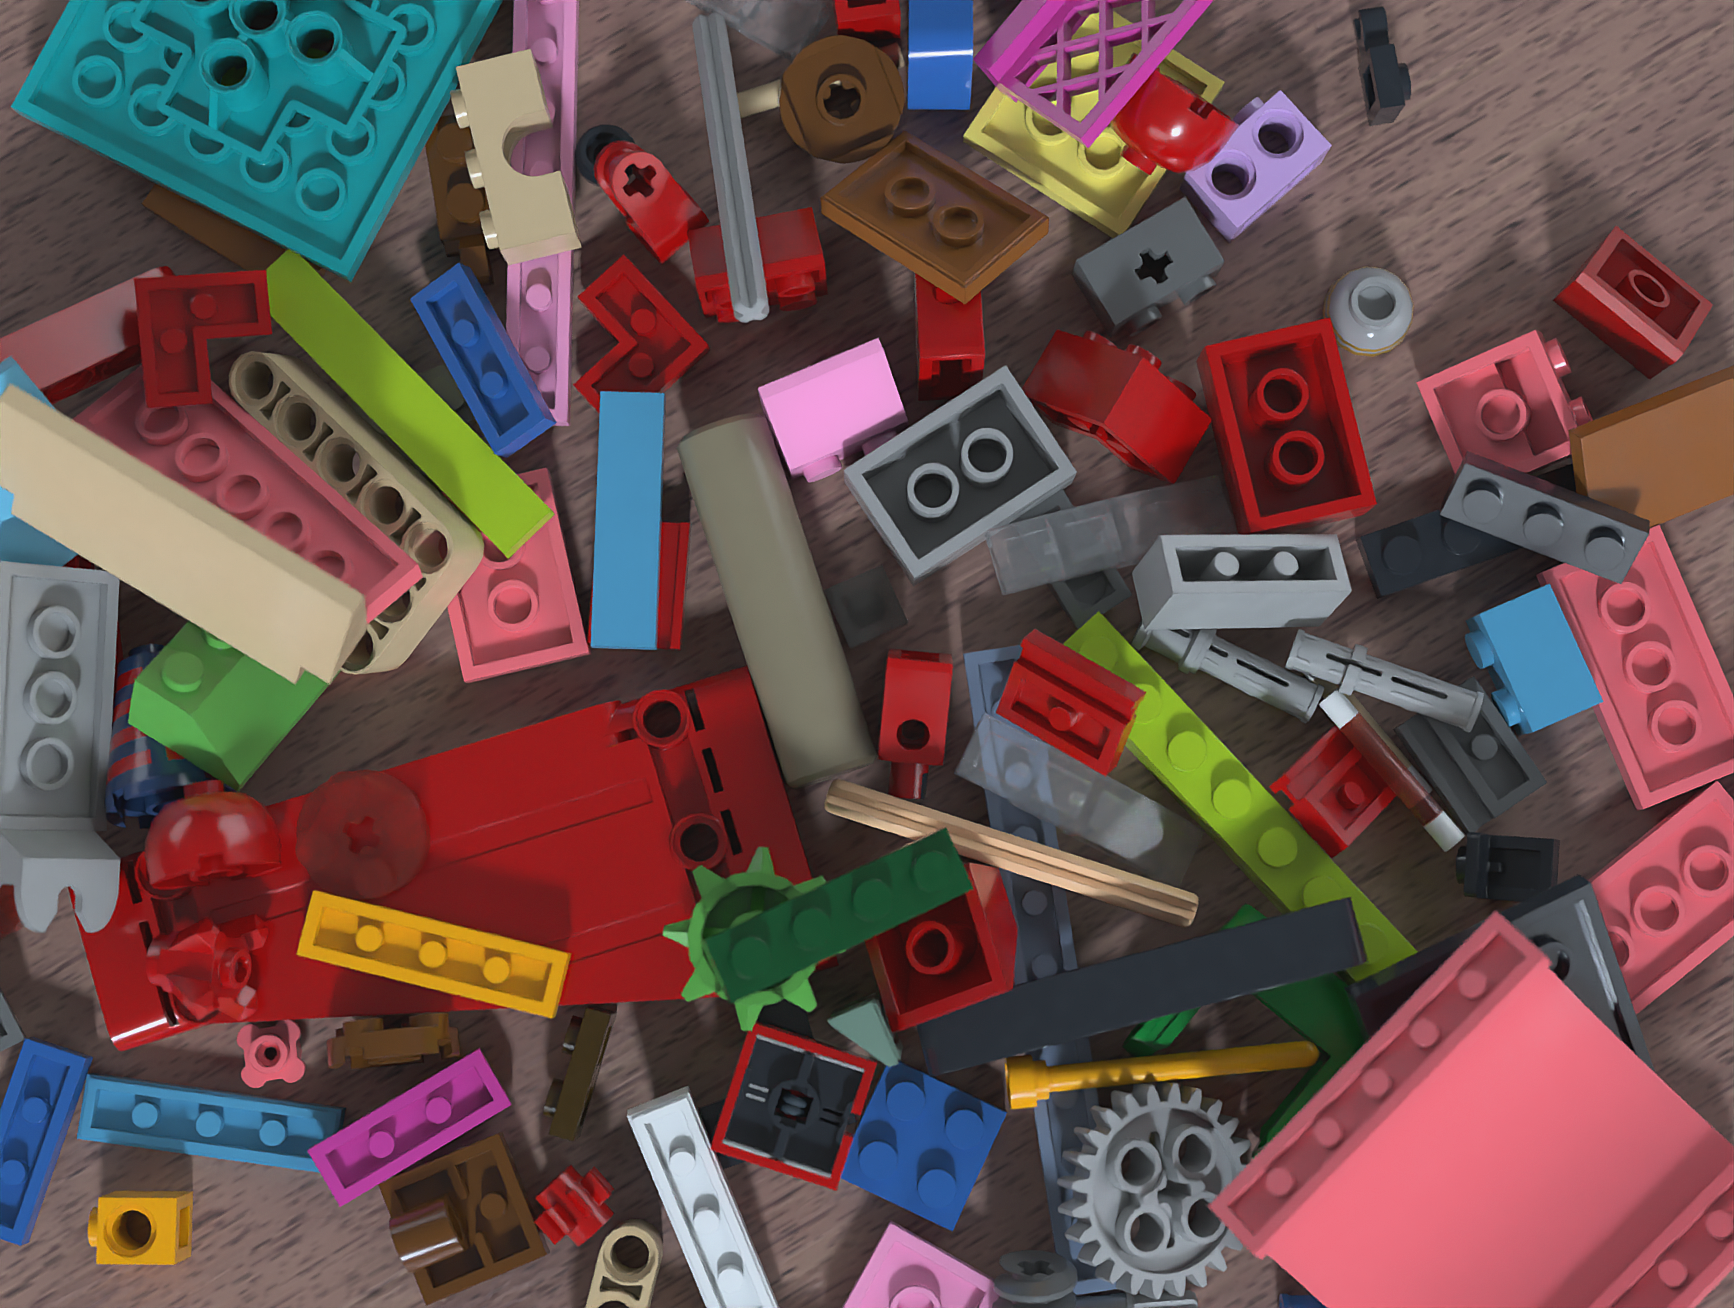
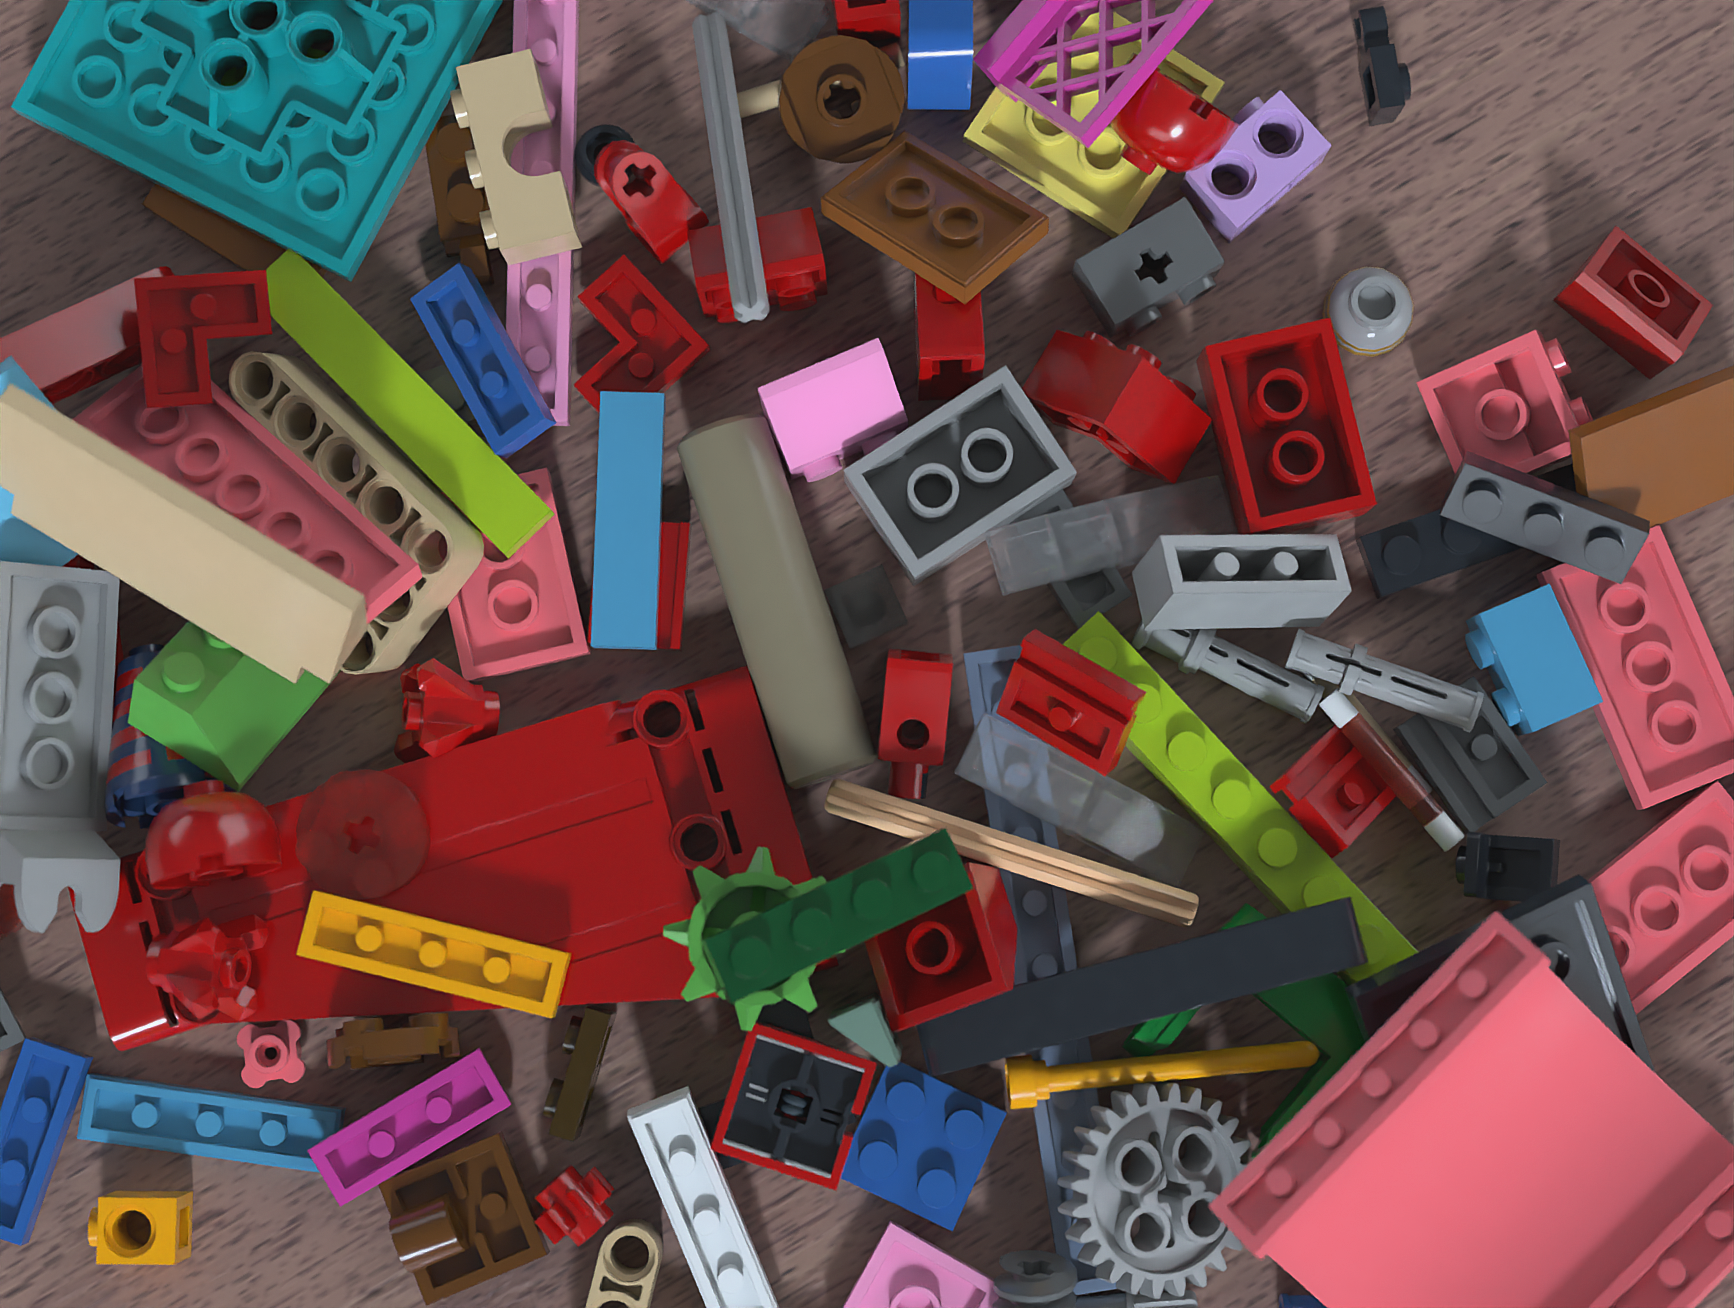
(442, 712): none -> red rock

